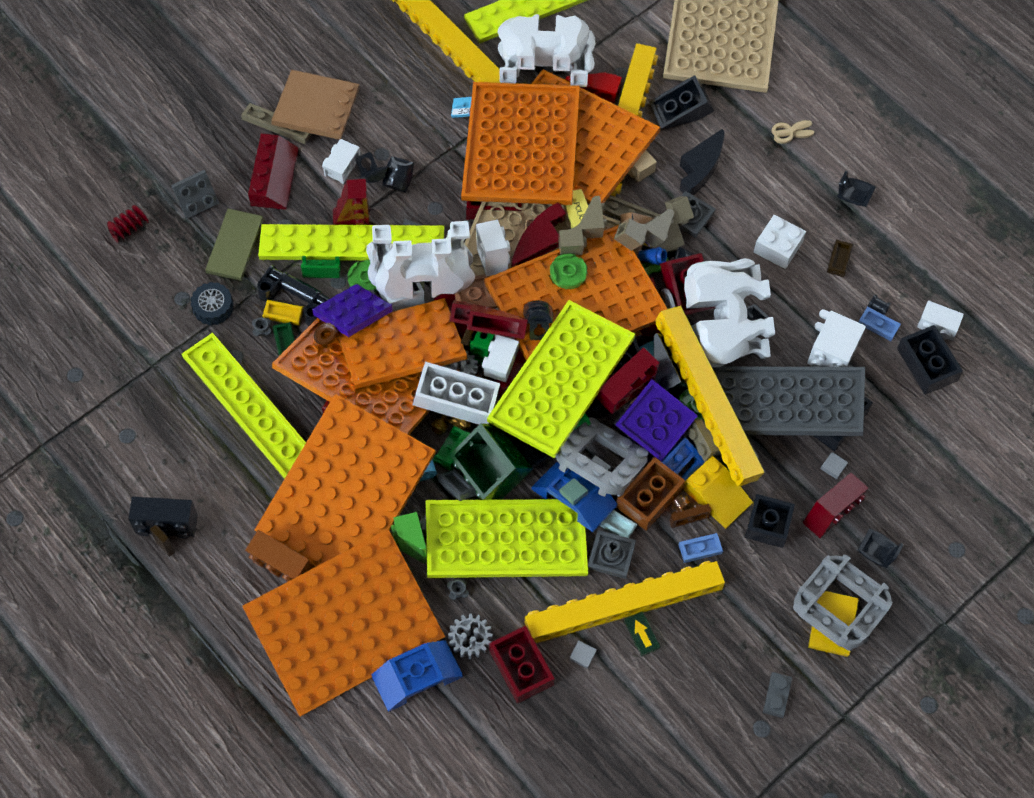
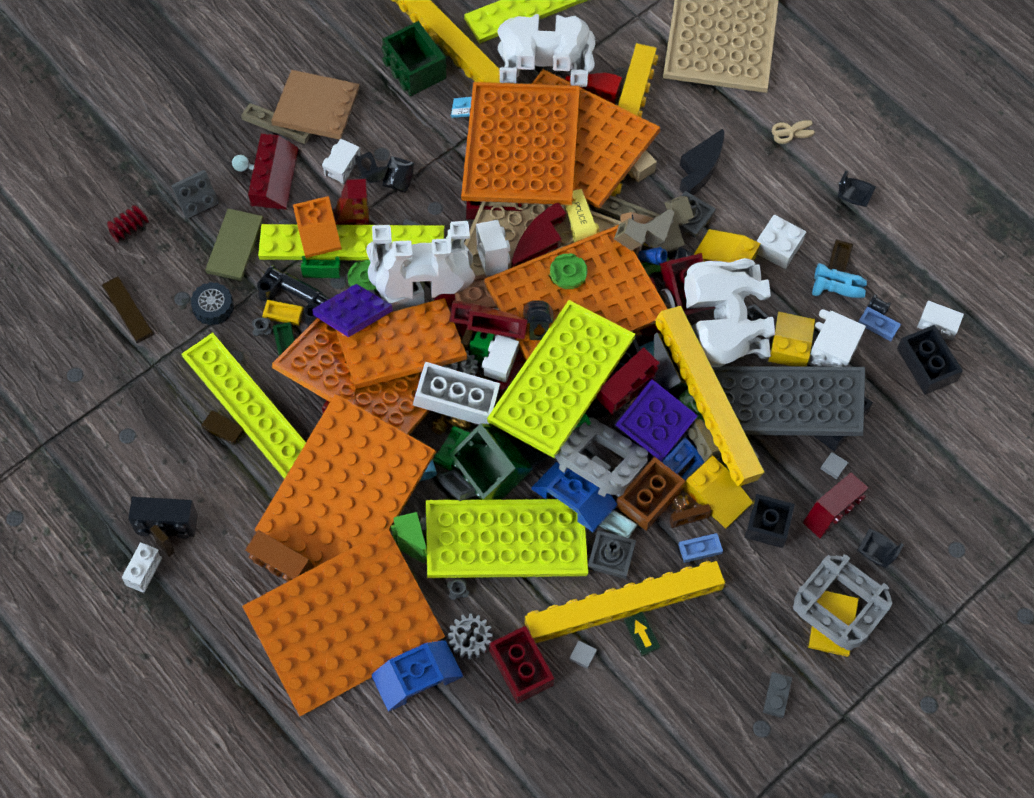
(127, 309): none -> dark brown tile
(142, 567): none -> white hinge
(222, 427): none -> dark brown tile
(241, 163): none -> light aqua piece
(317, 227): none -> orange slope
(321, 330): reddish brown piece -> none
(414, 58): none -> dark green container
(573, 491): sand green tile -> none
(591, 226): dark tan arch -> none
(682, 104): black slope -> none
(727, 247): none -> yellow slope
(792, 340): none -> yellow slope
(851, 284): none -> medium azure piece

